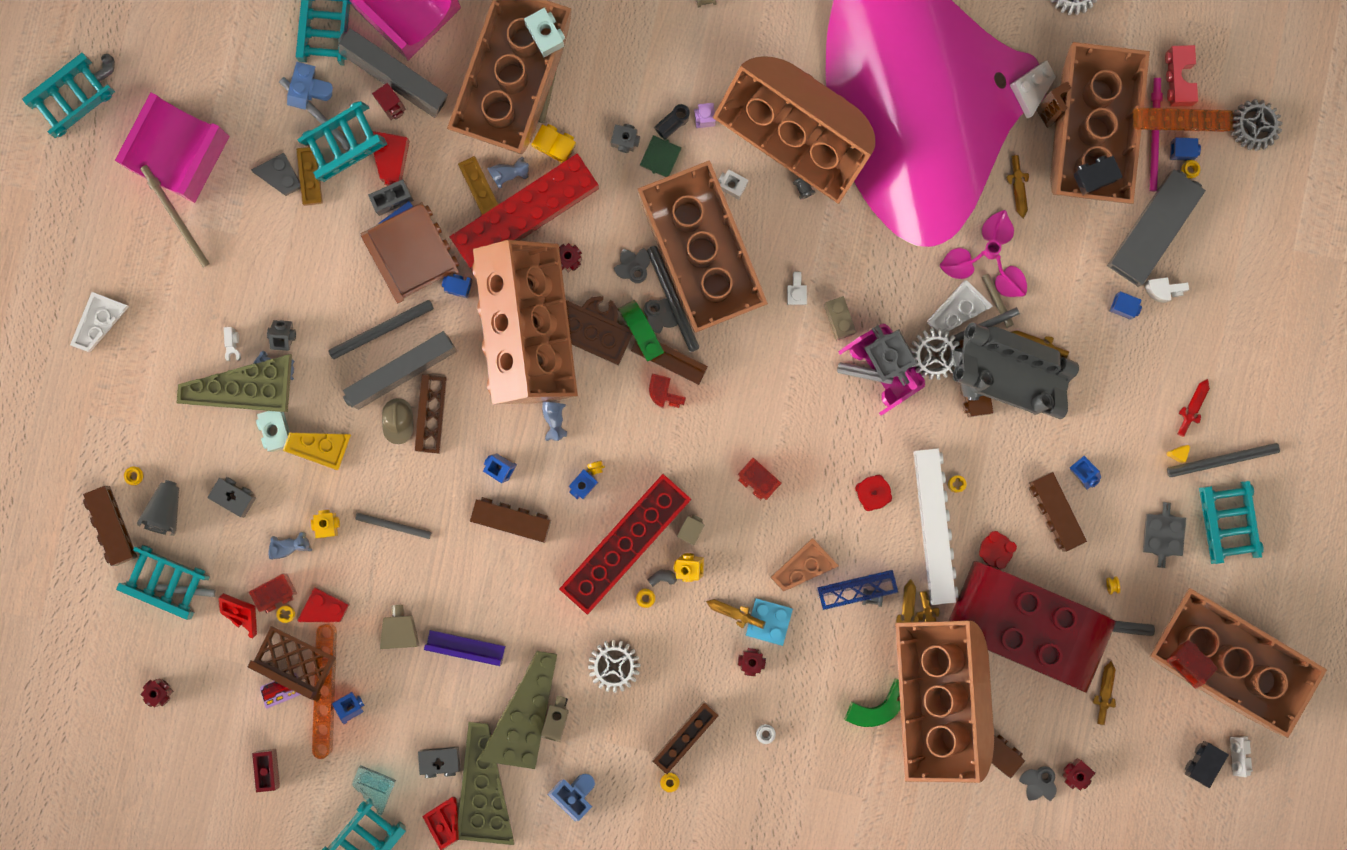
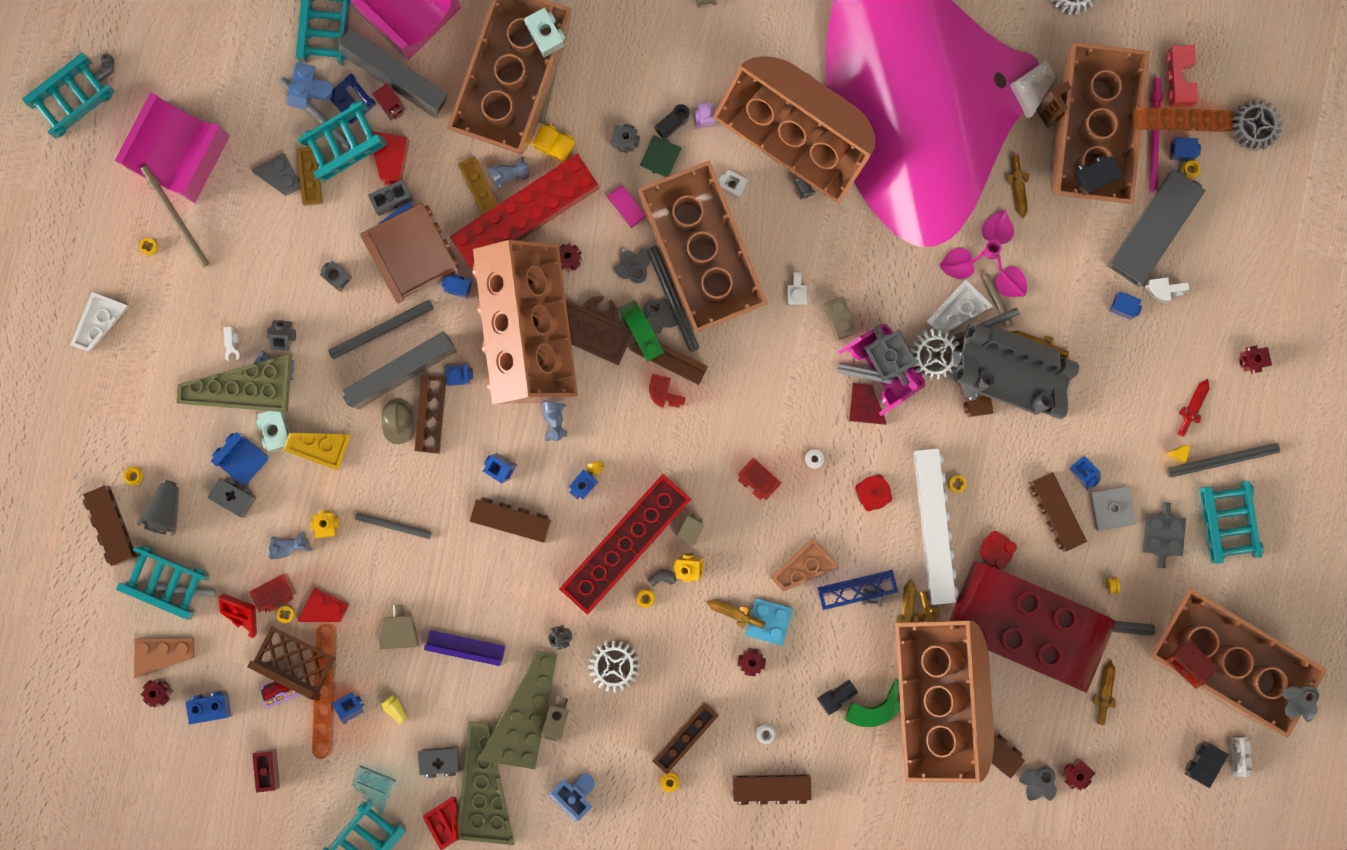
(143, 243): none -> yellow bush
(160, 653): none -> nougat wing
(208, 708): none -> blue brick
(239, 458): none -> blue bracket
(342, 280): none -> dark grey brick
(343, 100): none -> clear blue plate
(393, 707): none -> light yellow cone
(458, 375): none -> blue bracket
(560, 637): none -> dark grey gear
(626, 206): none -> dark pink slope
(771, 788): none -> reddish brown brick
(819, 463): none -> white plate
(833, 699): none -> black piece
(865, 405): none -> dark red wing
(1113, 508): none -> light grey plate
(1255, 359): none -> dark red brick
(1298, 704): none -> dark grey plate

